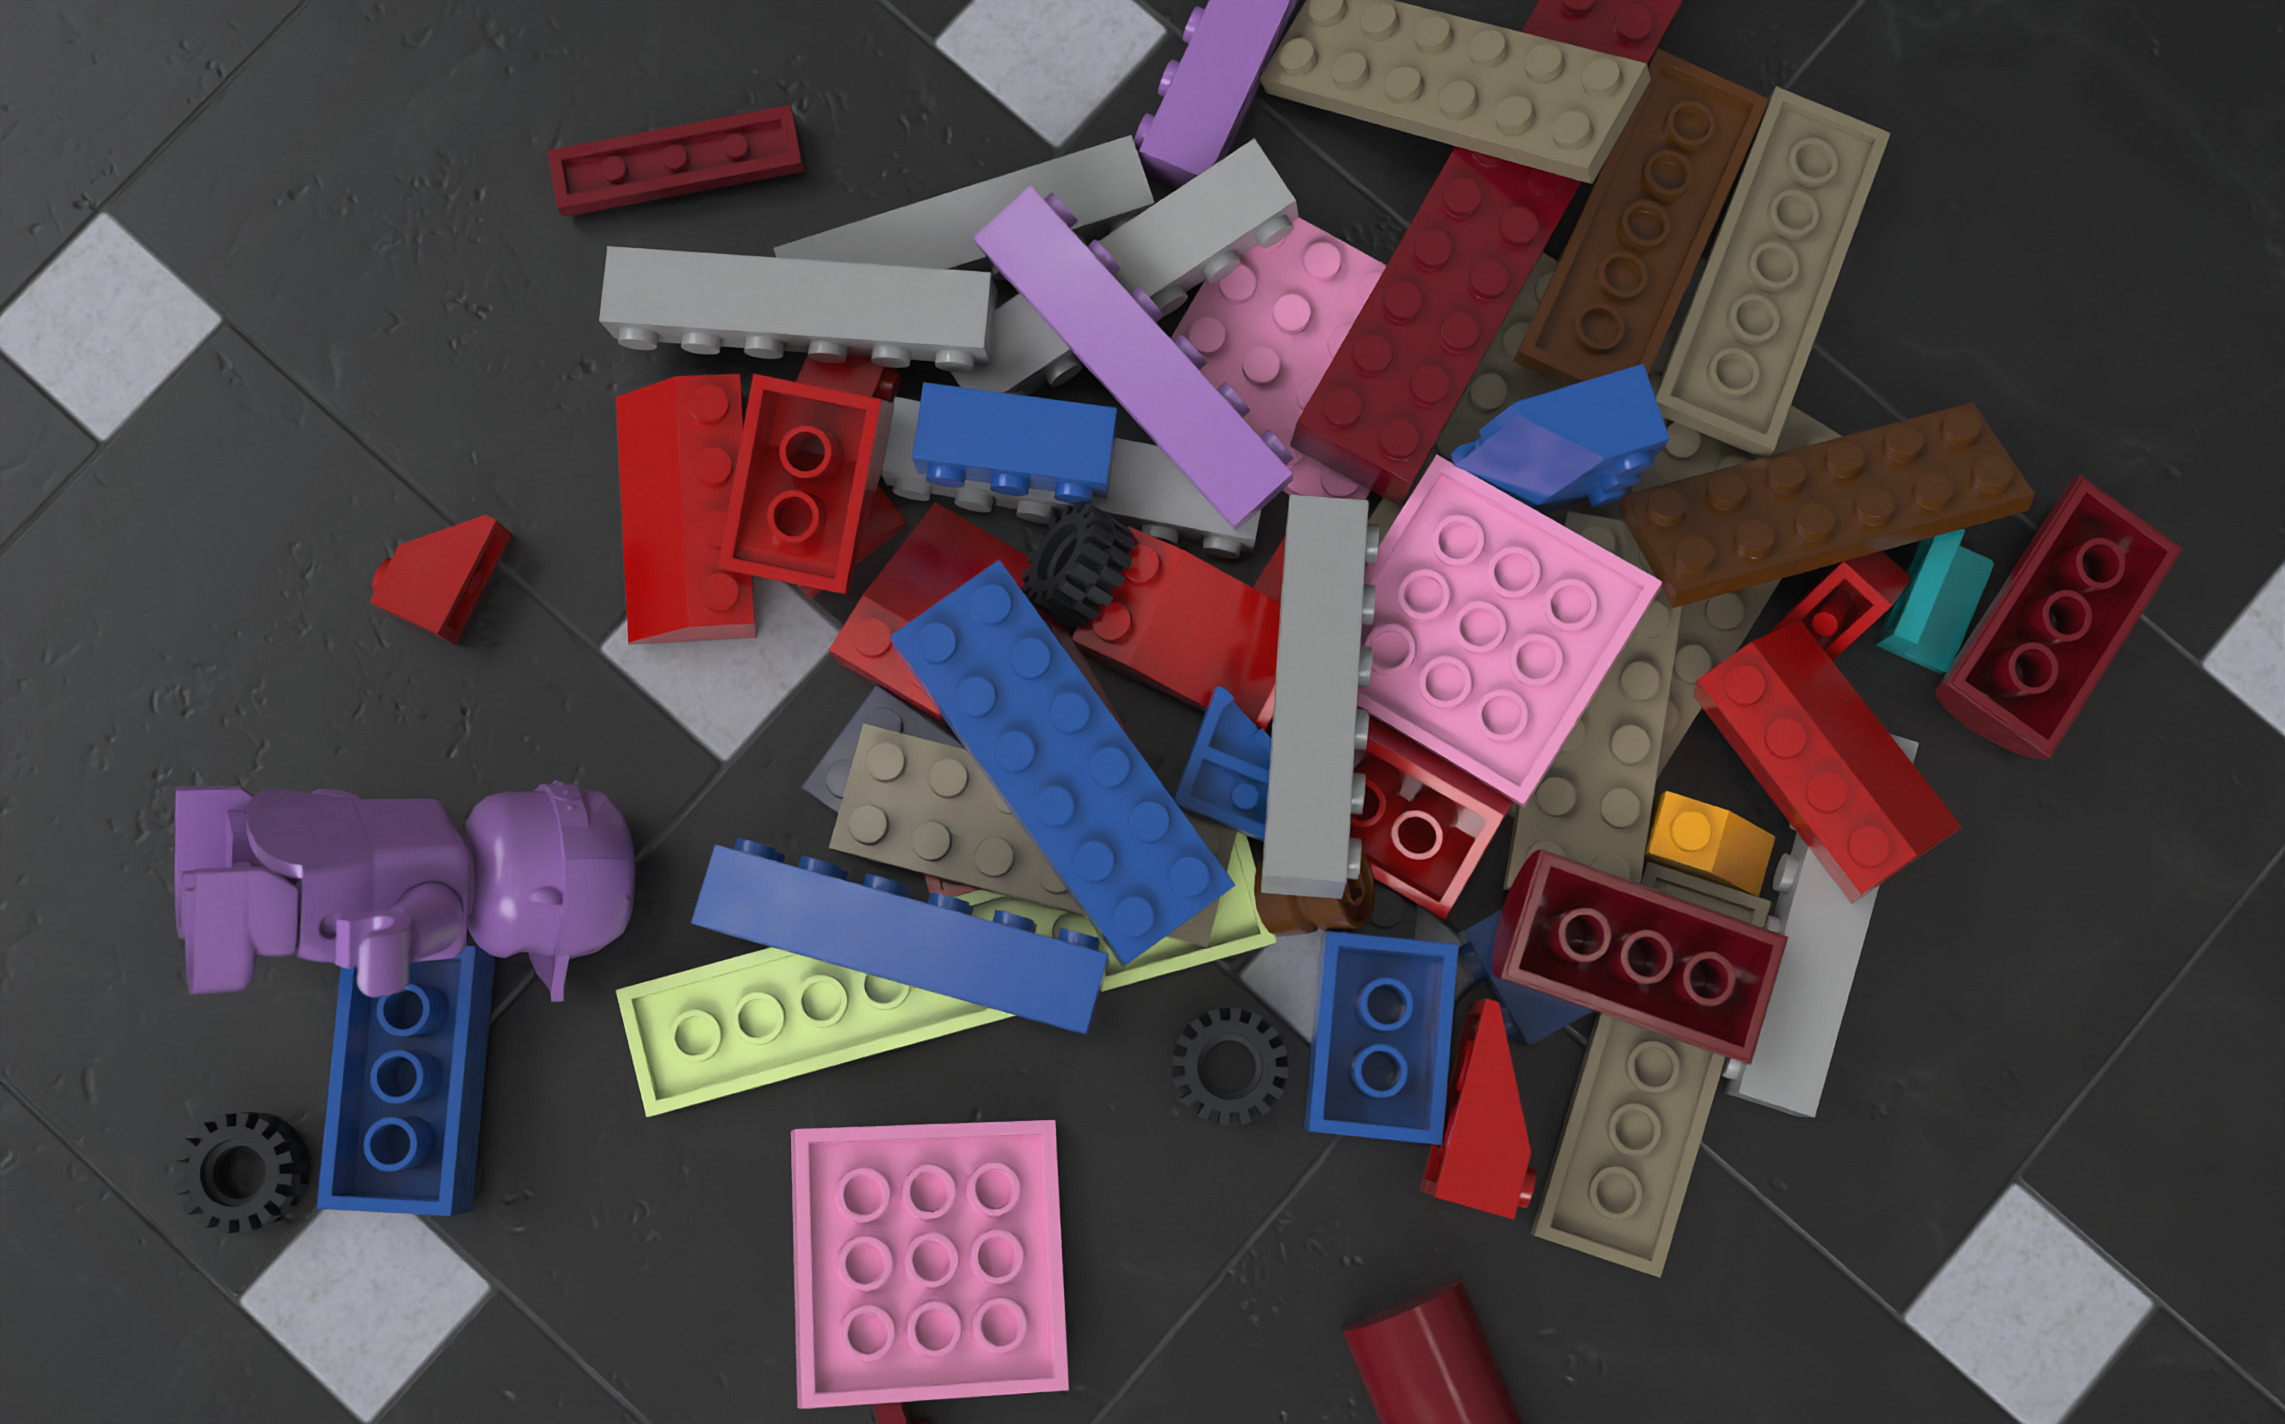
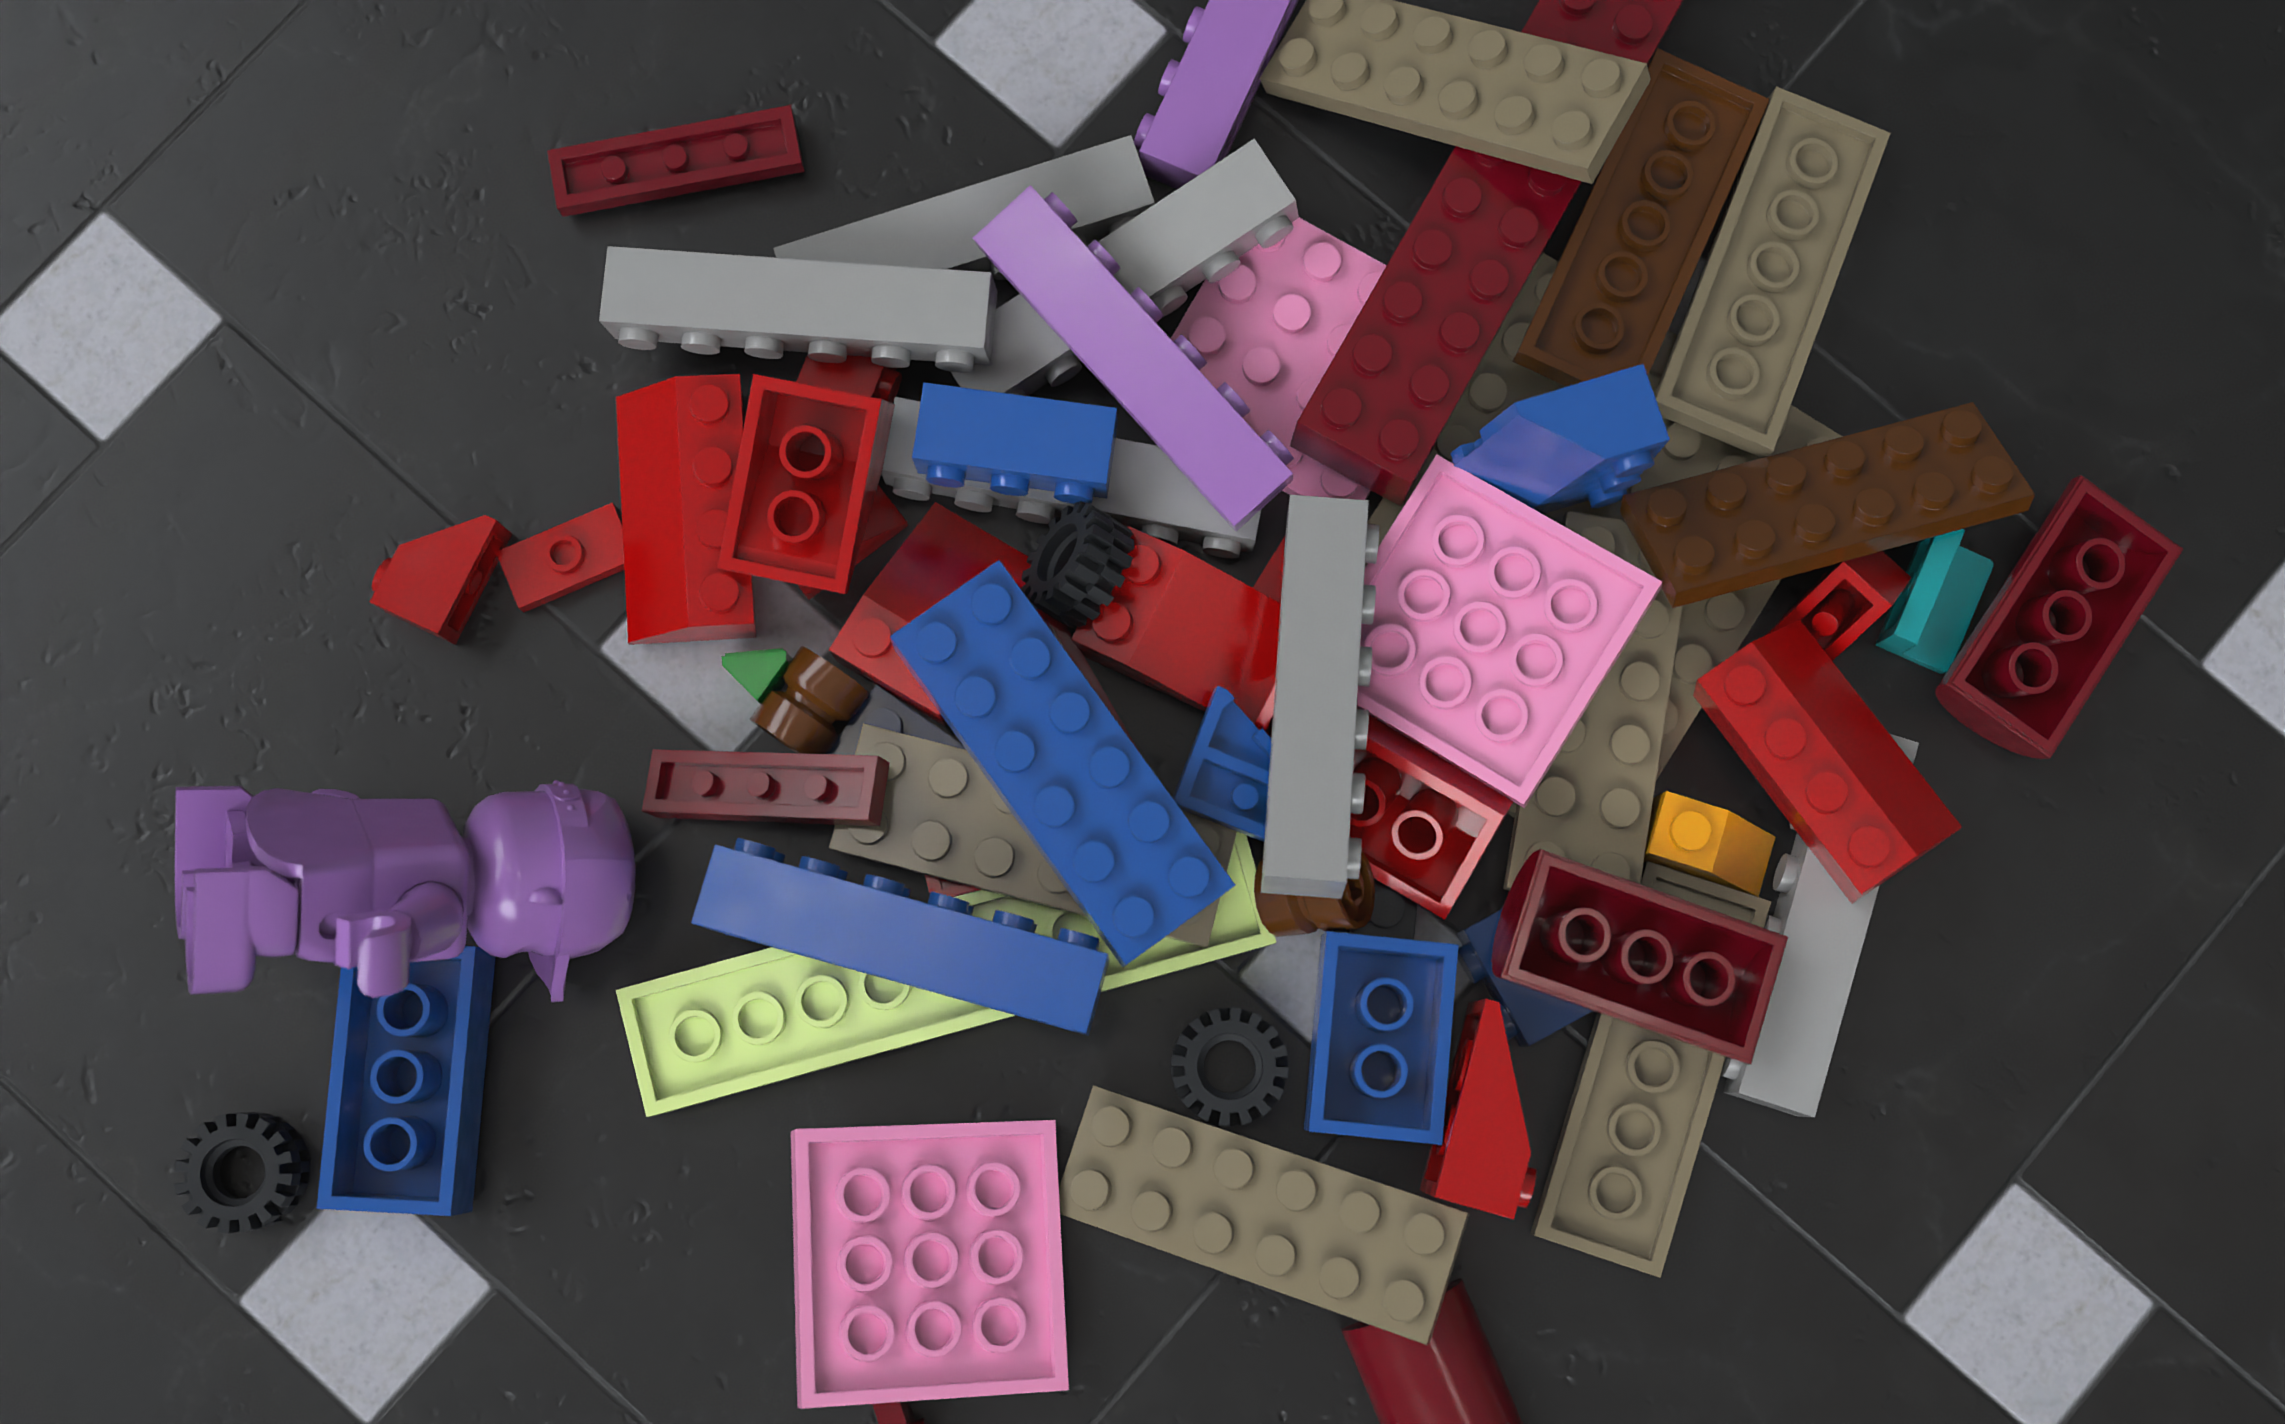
(564, 557): none -> red plate
(758, 670): none -> green slope
(766, 787): none -> dark red plate
(810, 705): none -> reddish brown wheel
(1262, 1214): none -> dark tan plate

